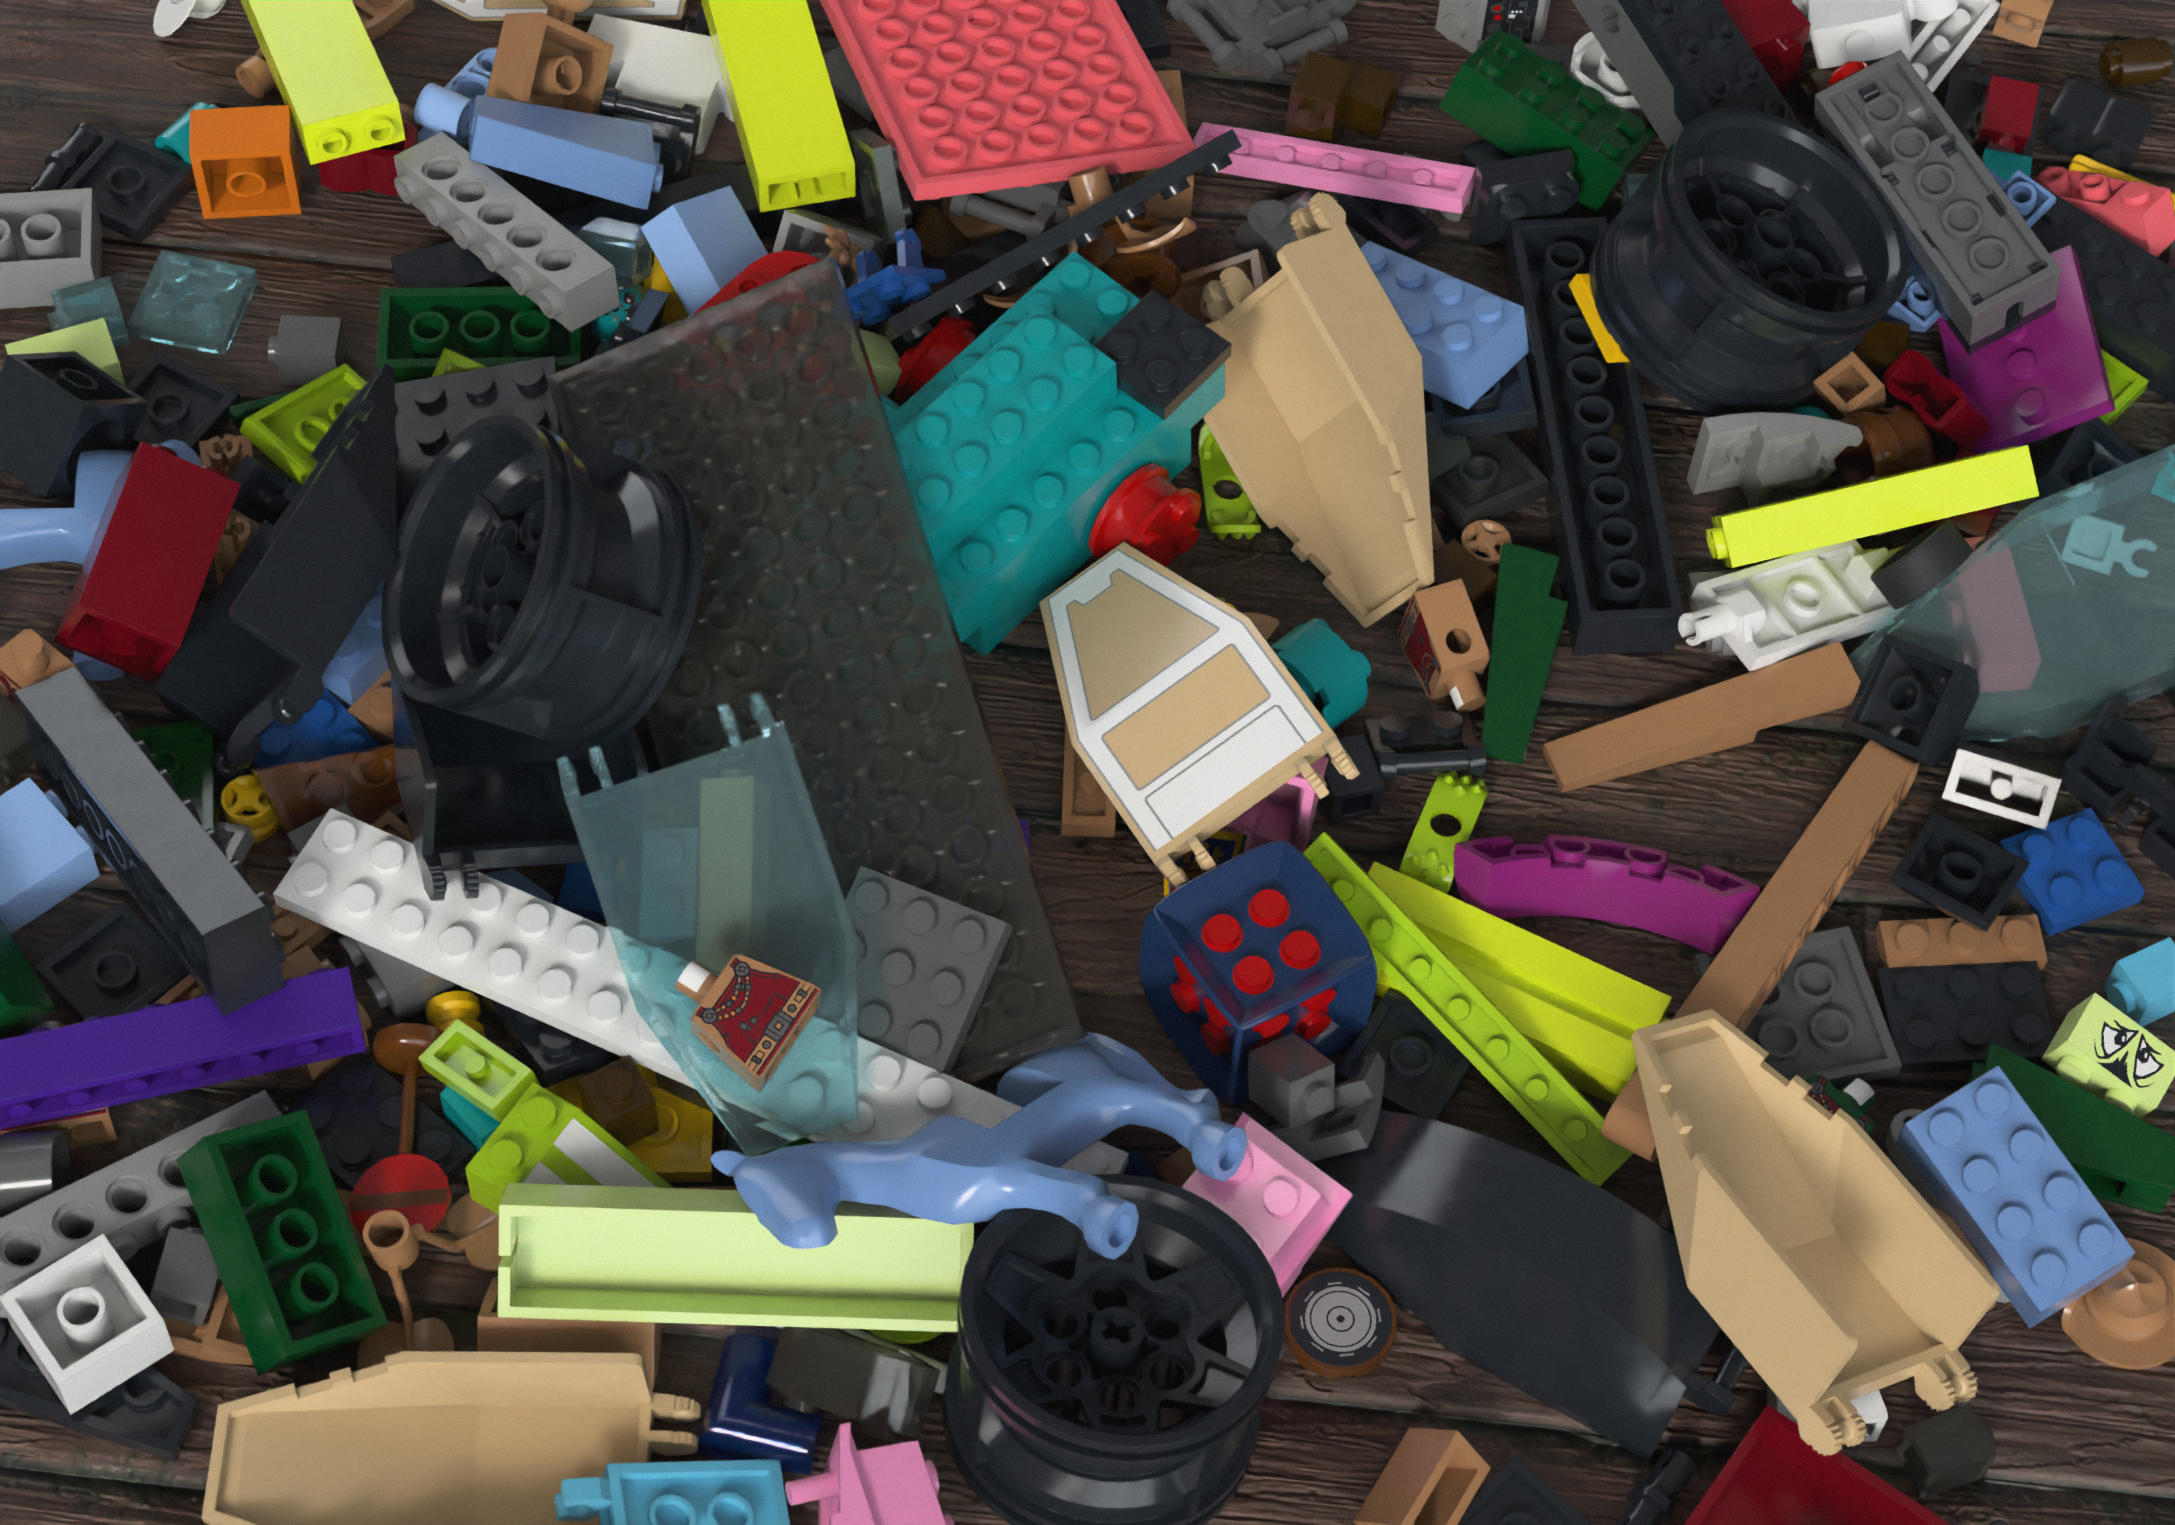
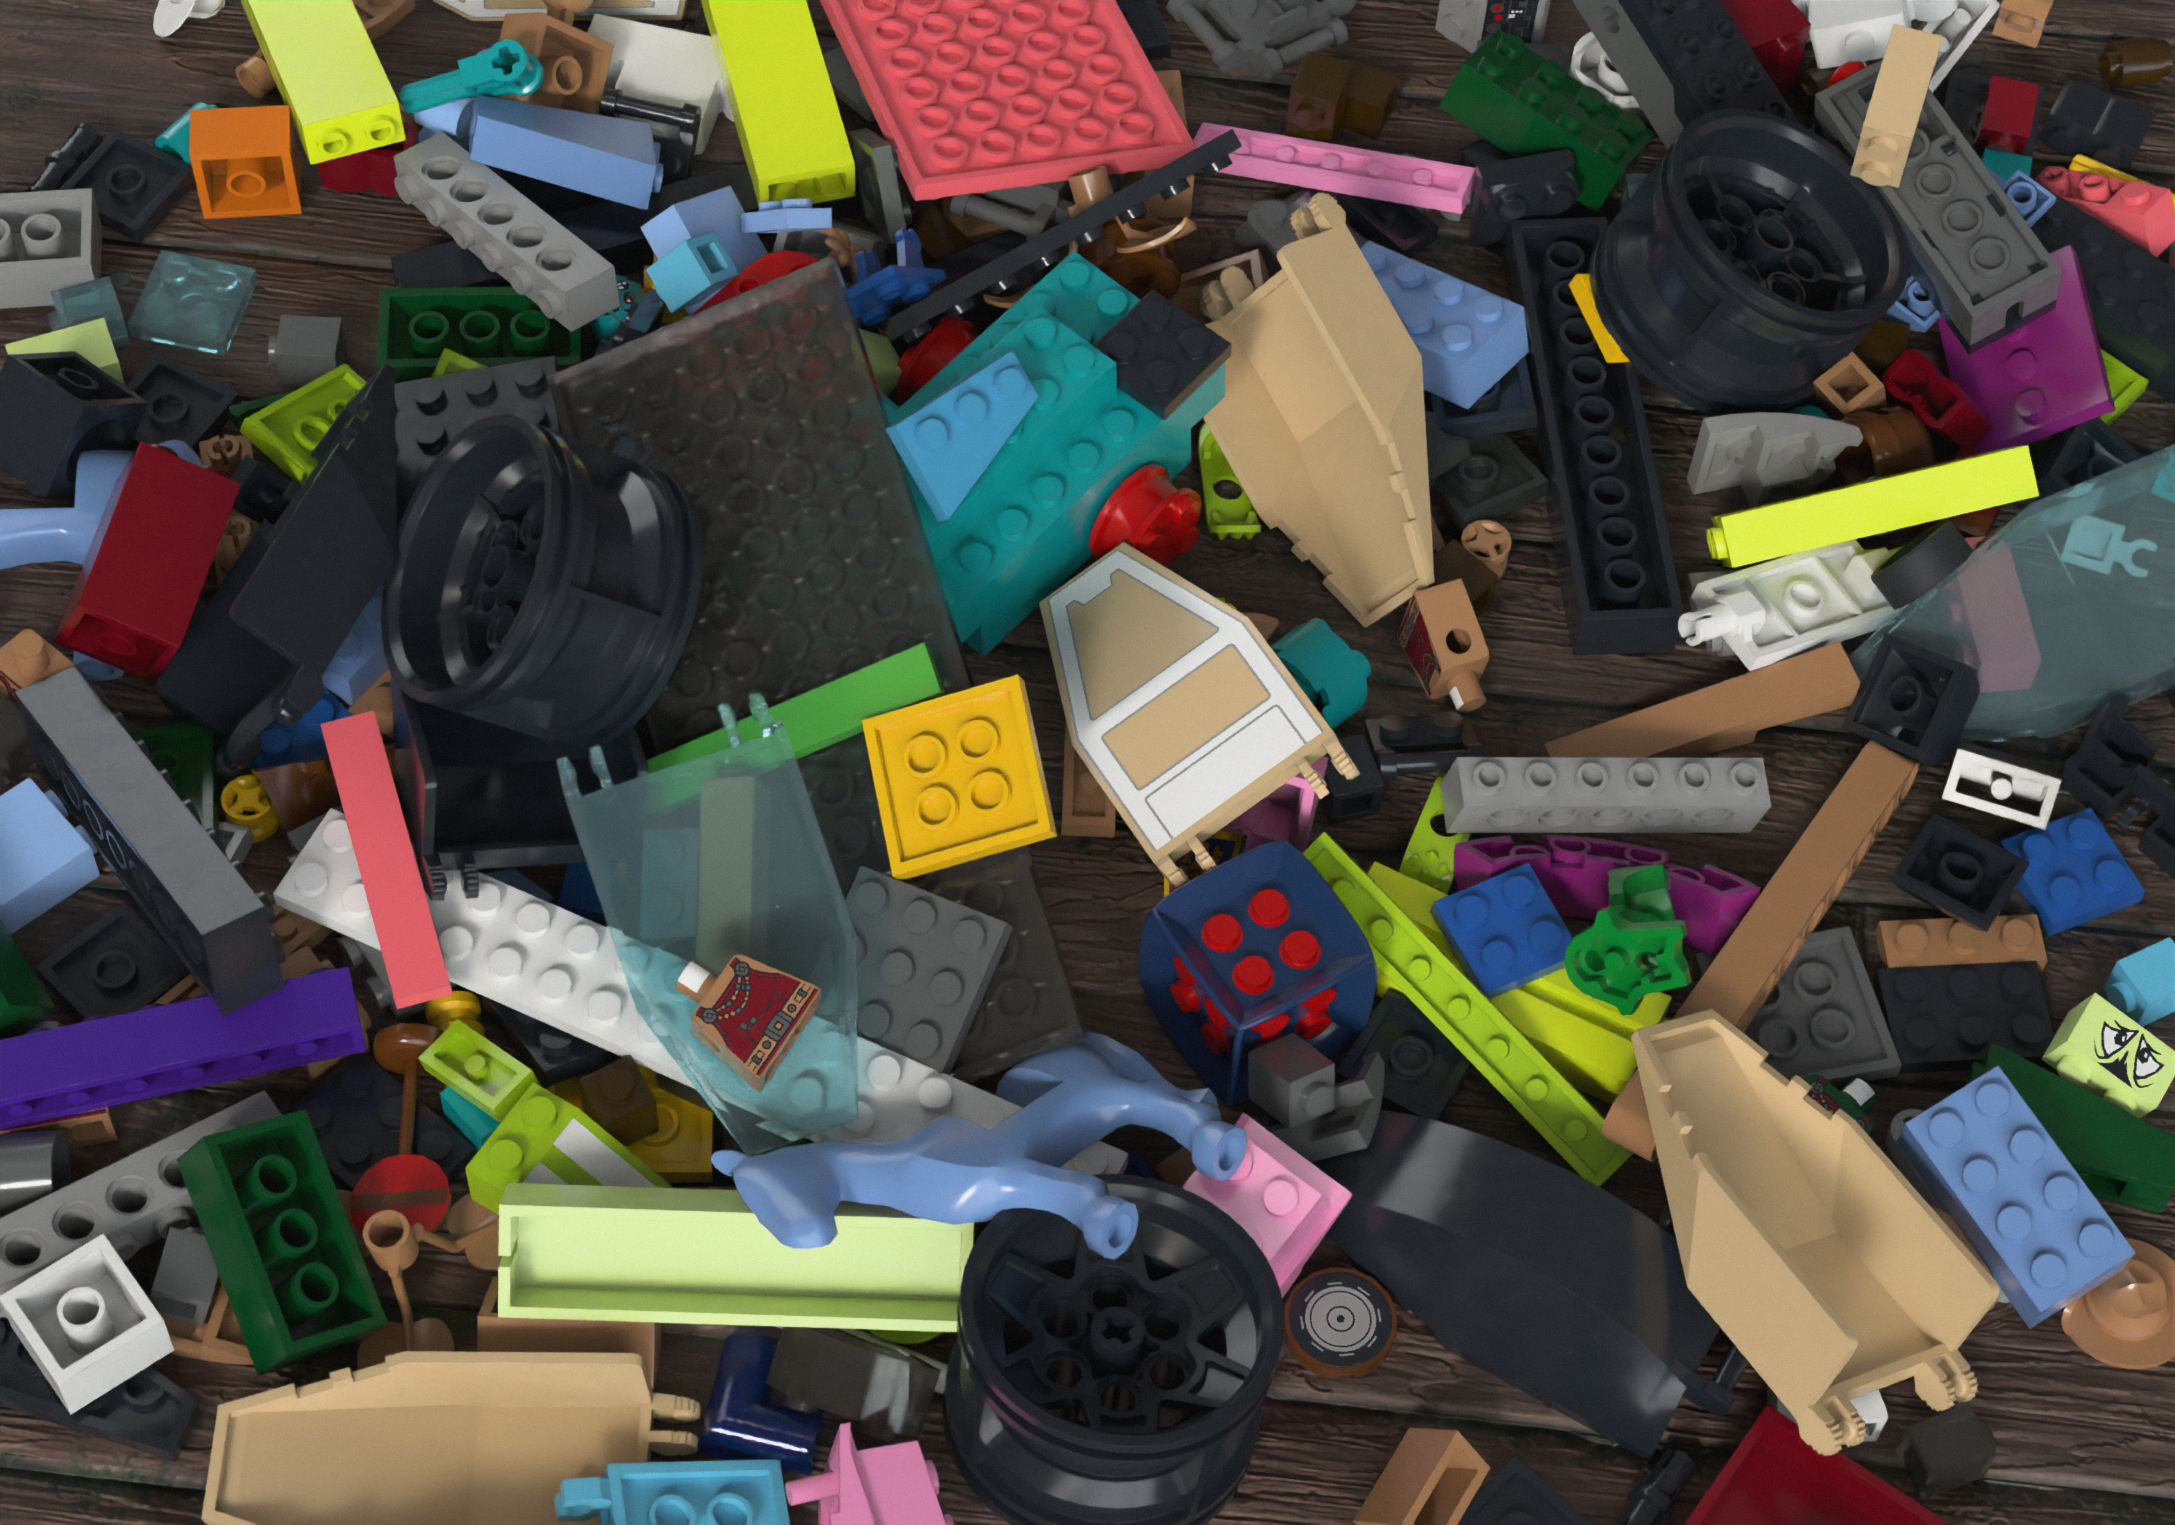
(386, 860): none -> coral tile
(485, 74): none -> teal connector
(622, 246): clear light blue brick -> none
(692, 271): none -> medium azure brick
(786, 217): none -> light blue plate
(833, 709): none -> bright green tile
(959, 778): none -> yellow plate
(962, 430): none -> dark azure wing
(1504, 931): none -> blue plate
(1521, 649): dark green wedge -> none
(1604, 795): none -> light grey brick
(1632, 943): none -> green hips
(1896, 106): none -> tan brick

